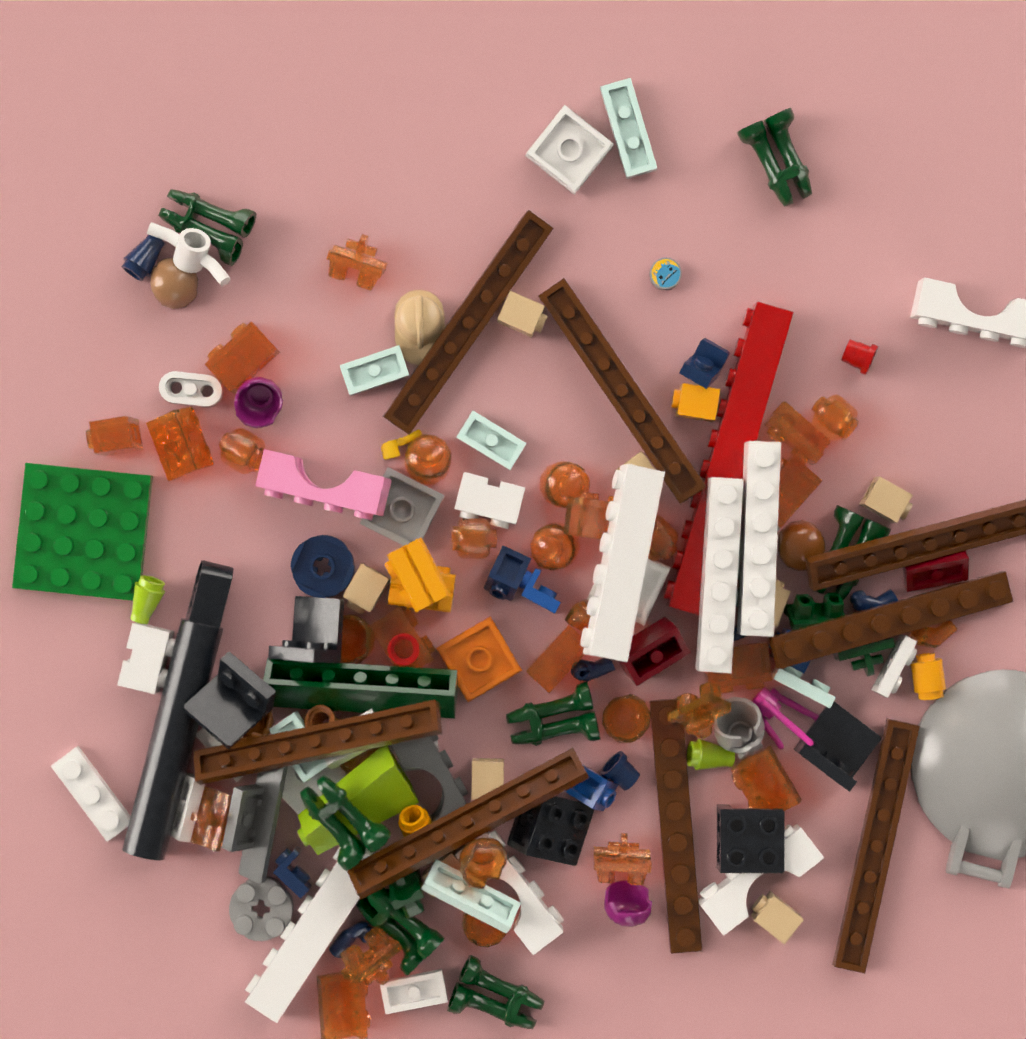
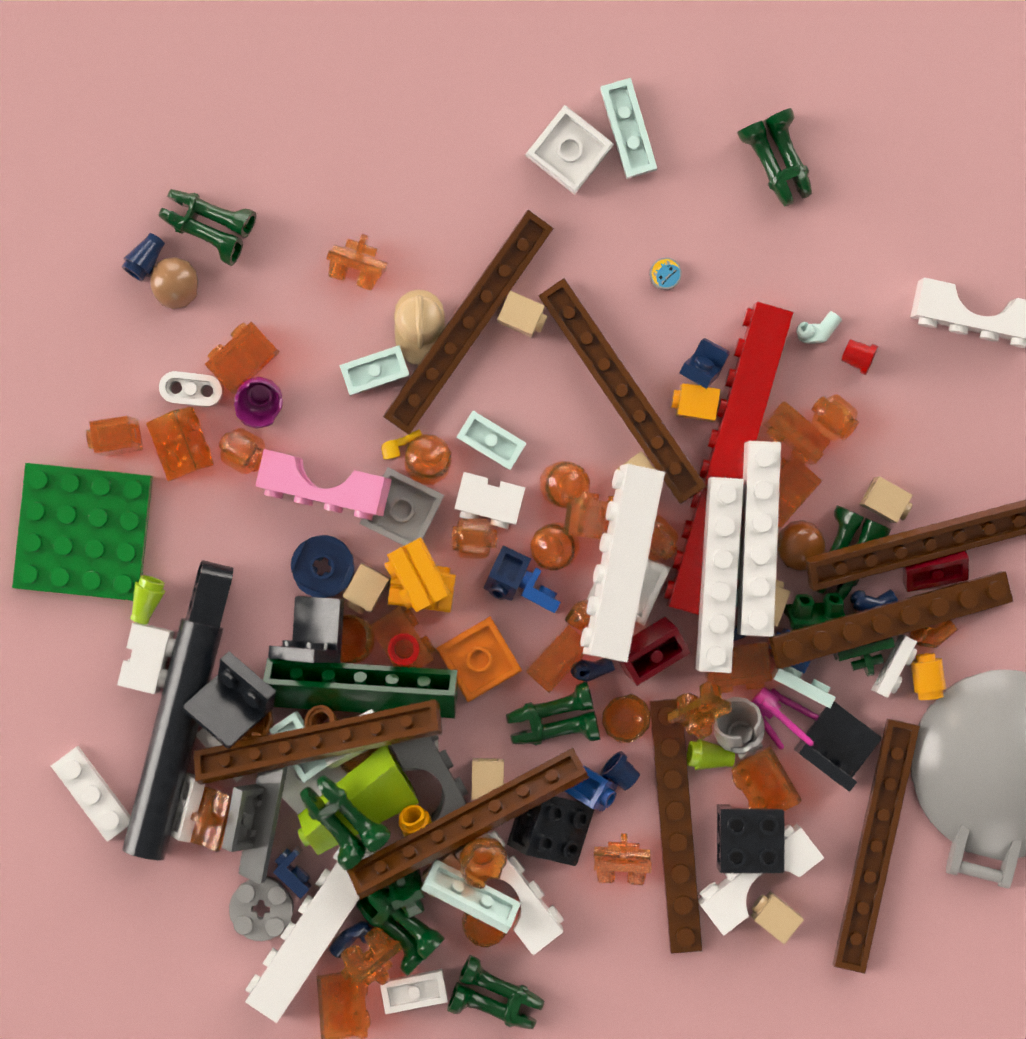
(191, 251): white piece -> none
(627, 903): magenta hair -> none
(820, 332): none -> light aqua arm

